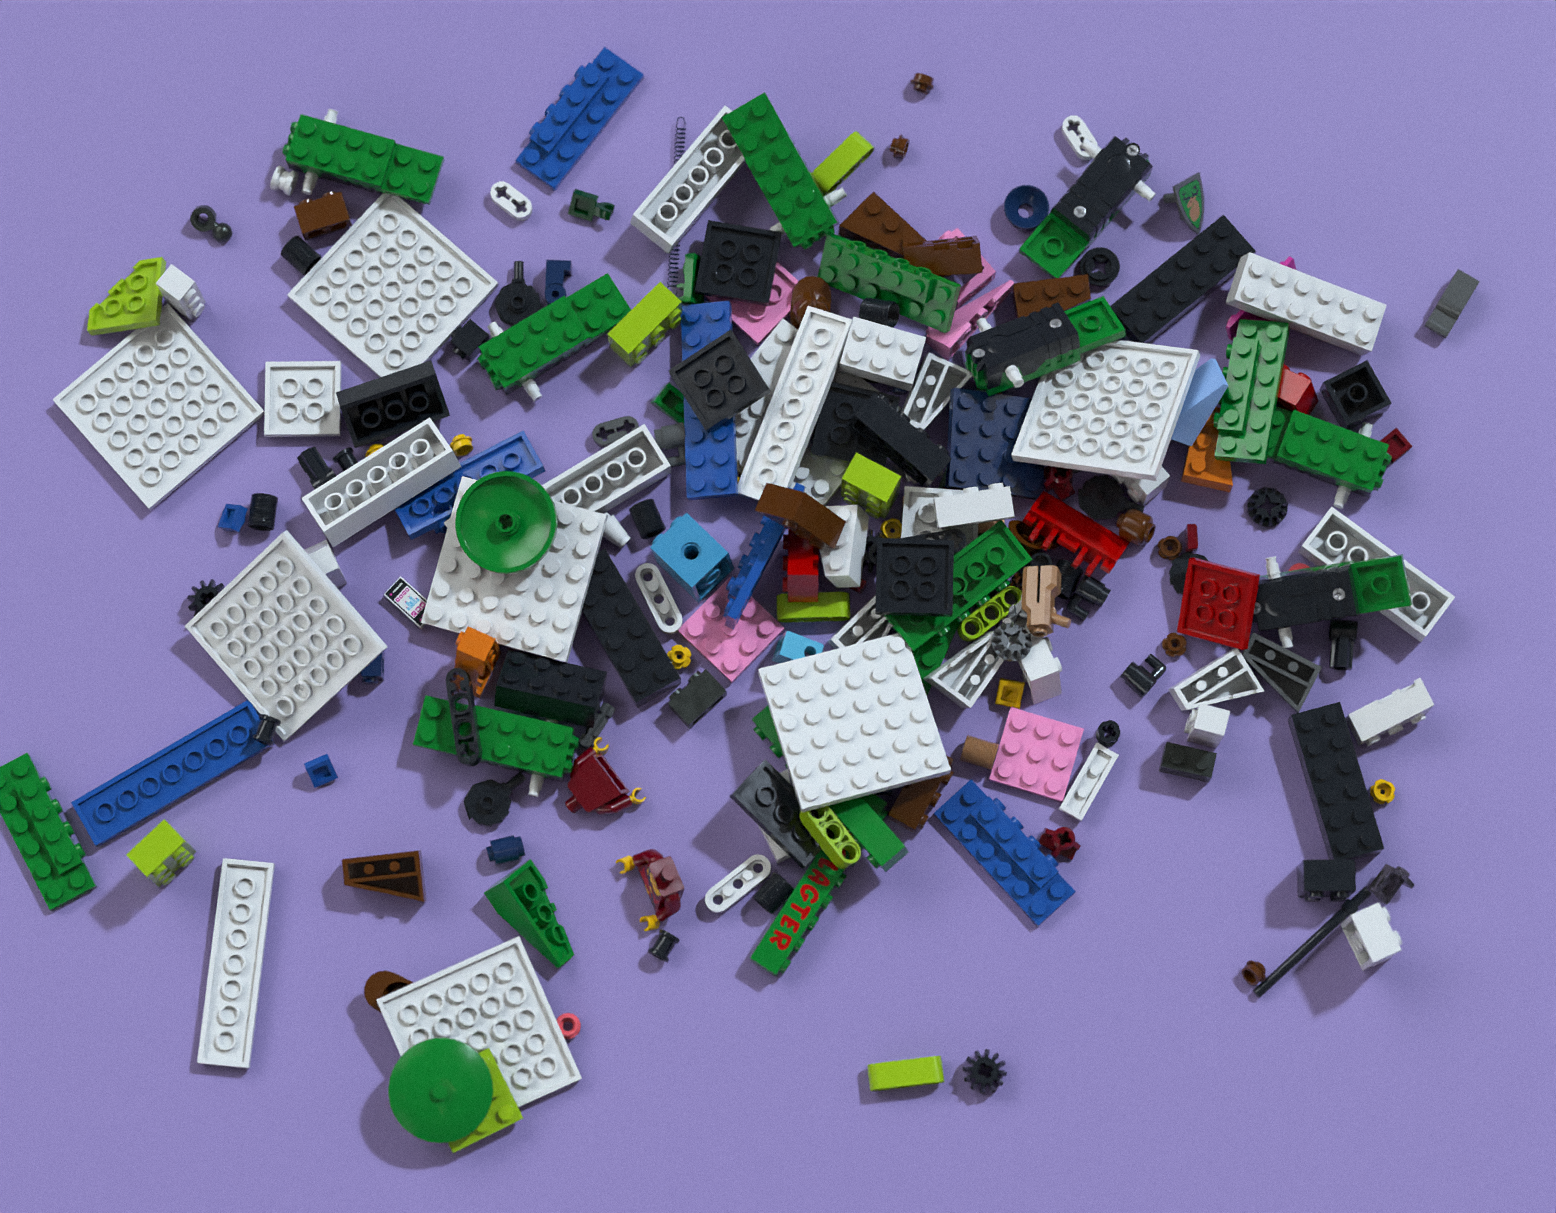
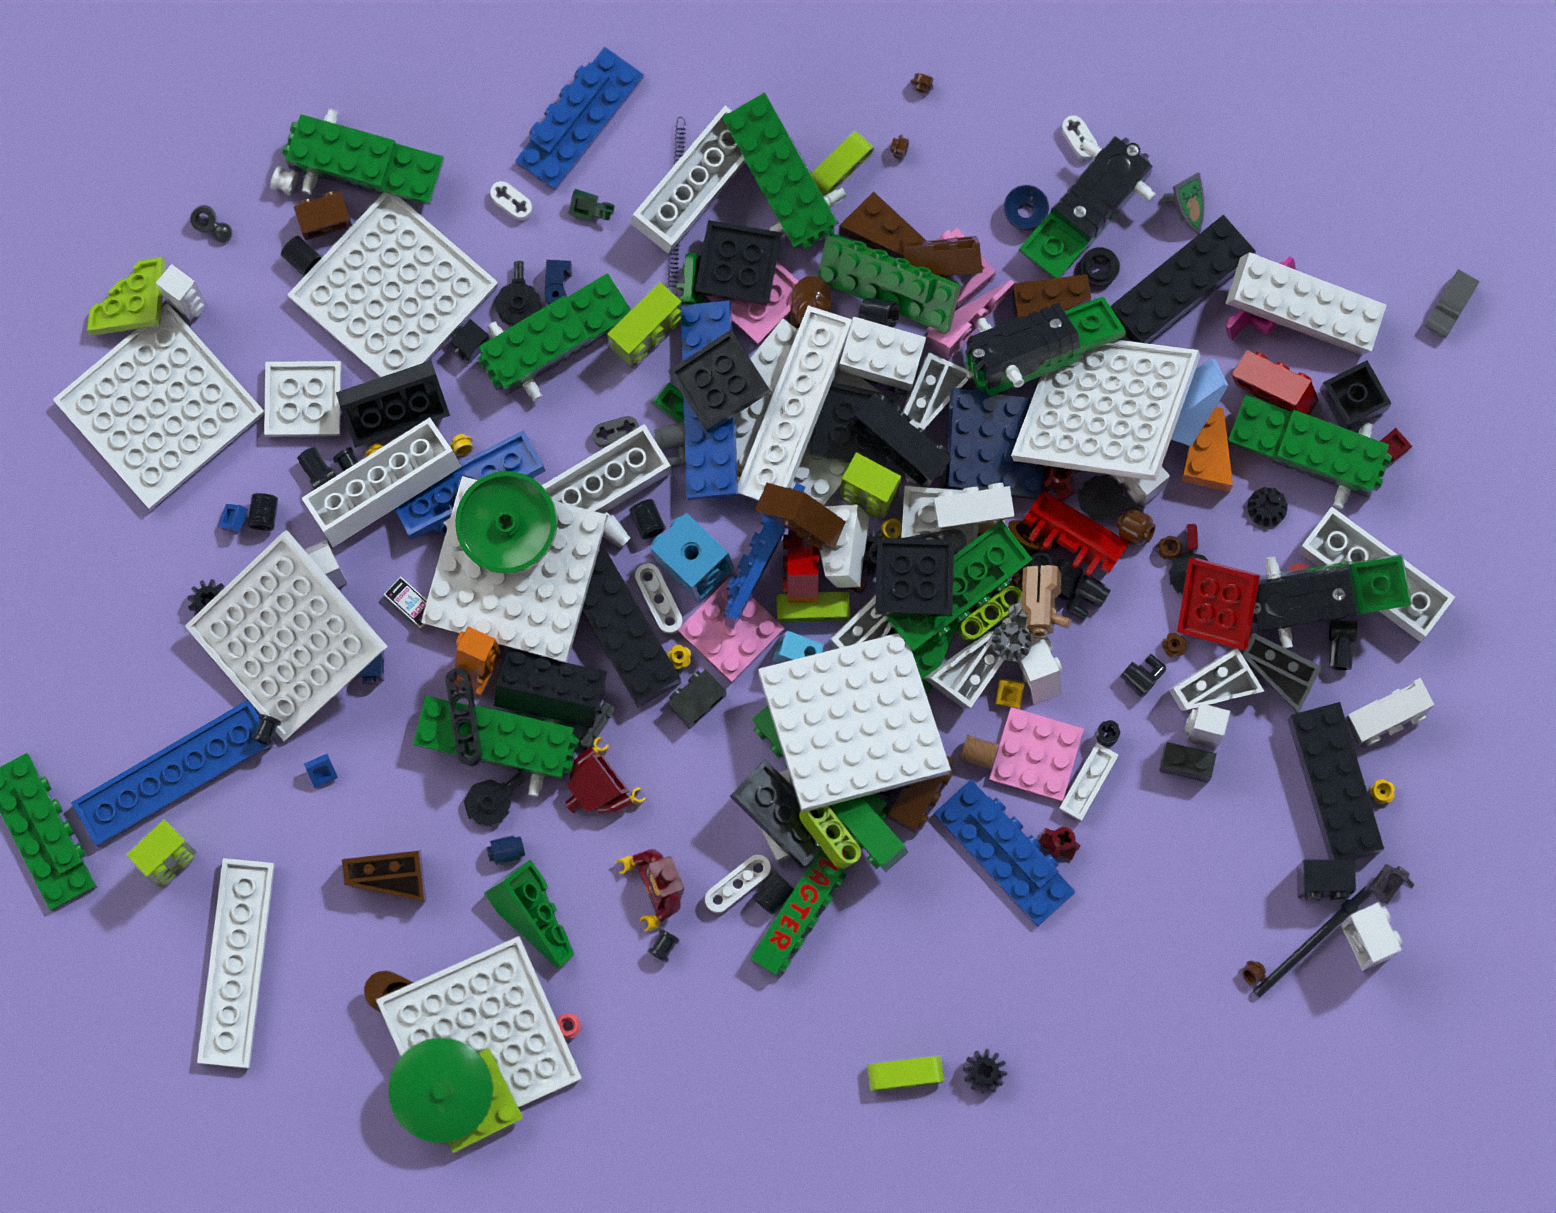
(1251, 392): green plate -> none

